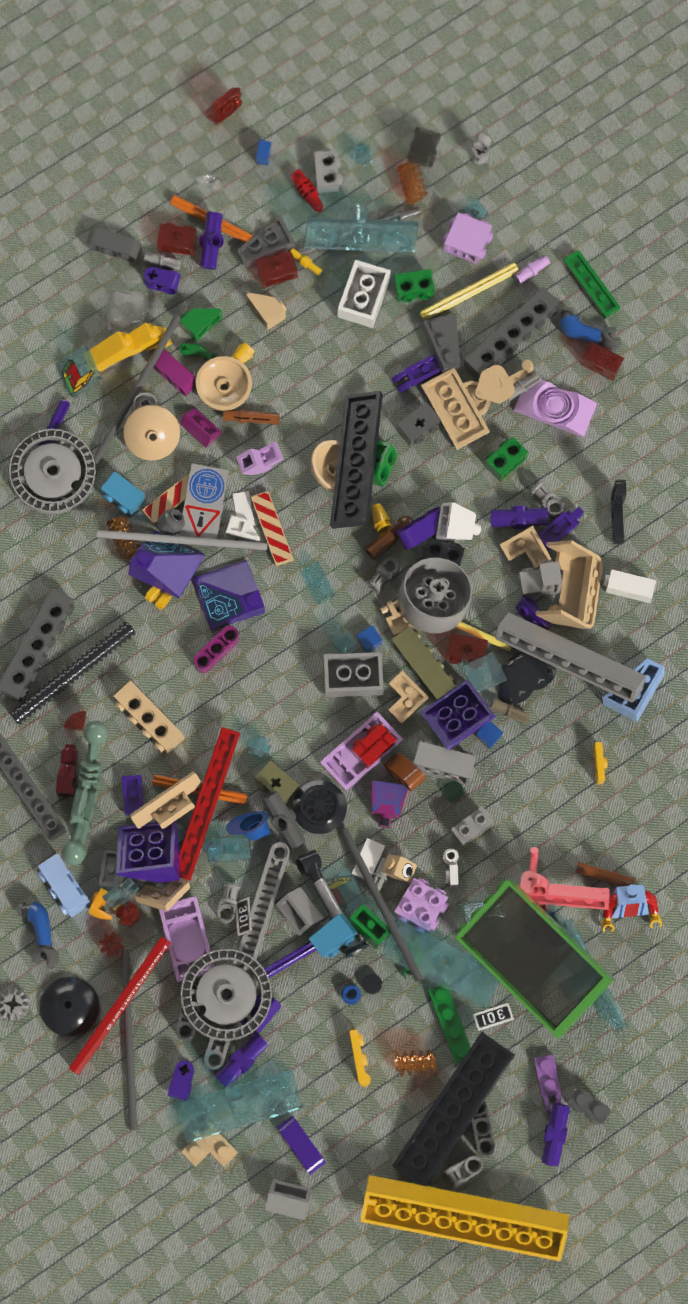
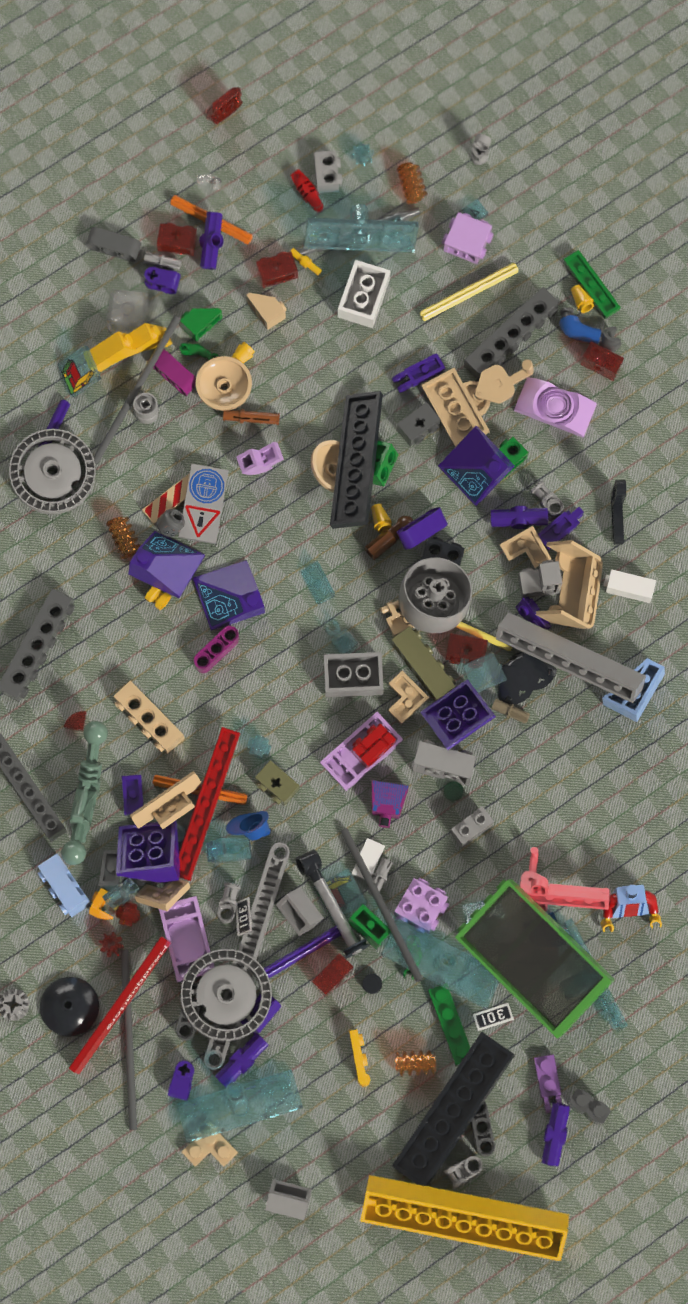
(40, 920): piece -> none
(66, 776): dark red piece -> none
(72, 672): black piece -> none
(122, 493): dark azure brick -> none
(147, 421): tan dish -> none
(181, 540): light grey piece -> none
(200, 427): magenta slope -> none
(242, 528): white tile -> none
(243, 505): white sticker -> none
(263, 152): blue piece -> none
(267, 244): dark grey wing -> none
(272, 528): tile -> none
(284, 819): dark grey piece -> none
(301, 1145): dark purple beam -> none
(319, 807): black wheel -> none
(332, 975): none -> clear red brick
(333, 936): dark azure brick -> none
(353, 988): blue plate -> none
(369, 639): blue piece -> none
(382, 575): light grey connector -> none
(399, 868): tan brick -> none
(404, 771): dark orange beam -> none
(413, 280): green brick -> none
(423, 147): clear smoke brick -> none
(443, 339): dark grey wing -> none
(452, 874): white plate -> none
(456, 523): white torso -> none
(476, 465): none -> dark purple slope
(489, 734): blue piece -> none
(526, 383): light grey axle -> none
(532, 269): lavender pin -> none
(582, 300): none -> yellow cone
(600, 763): yellow plate -> none
(604, 875): dark orange pin -> none

